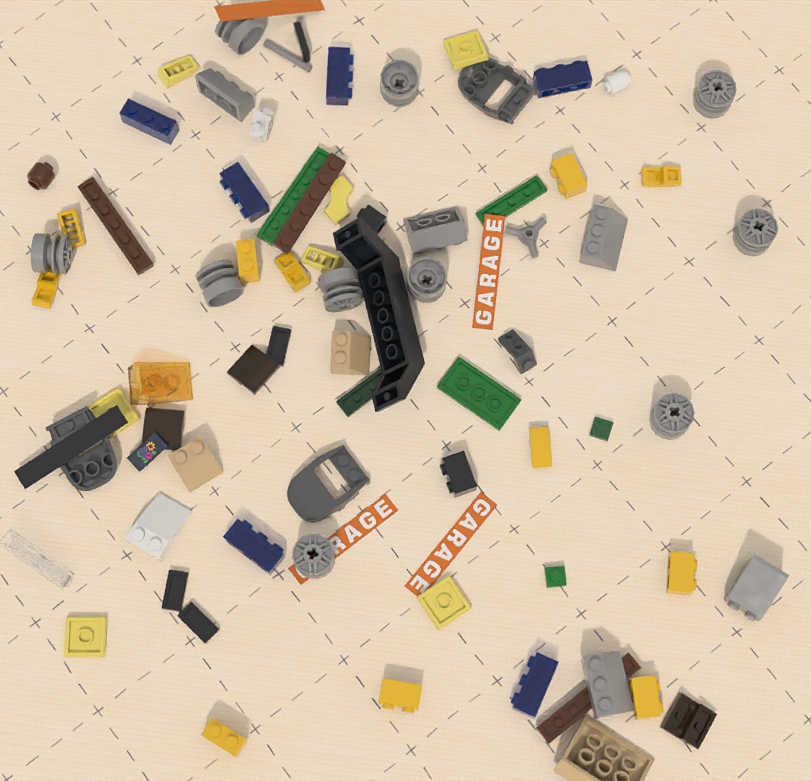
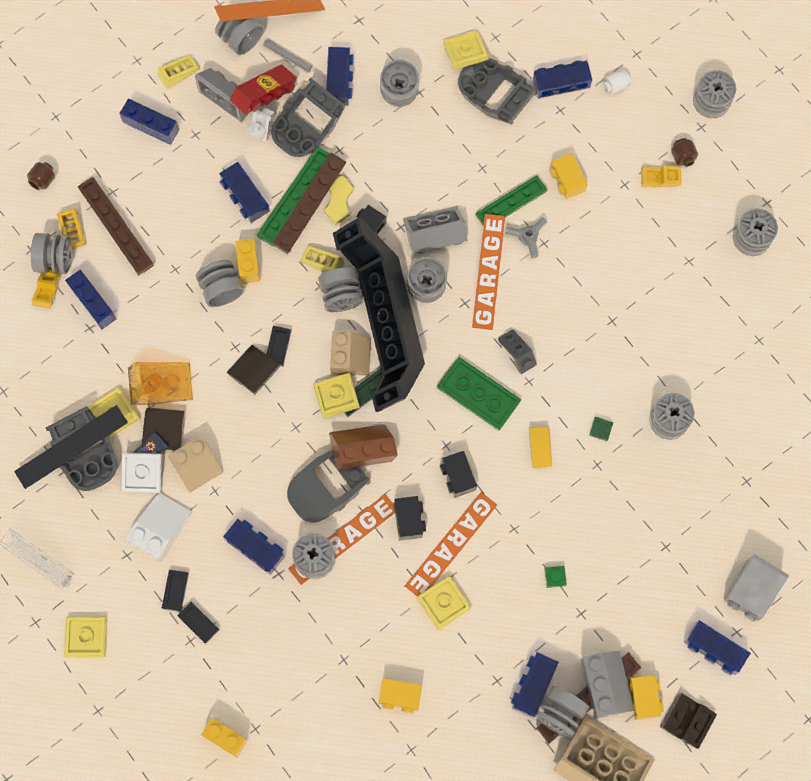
(90, 299): none -> clear blue brick
(141, 472): none -> white tile
(263, 89): none -> red brick
(292, 271): yellow slope -> none
(296, 135): none -> dark grey slope
(301, 41): black tile -> none
(336, 395): none -> light yellow tile
(362, 446): none -> dark orange slope
(409, 518): none -> black brick
(562, 711): none -> light grey wheel
(604, 238): light grey slope -> none
(681, 573): yellow brick -> none
(684, 152): none -> reddish brown head
(716, 648): none -> clear blue brick

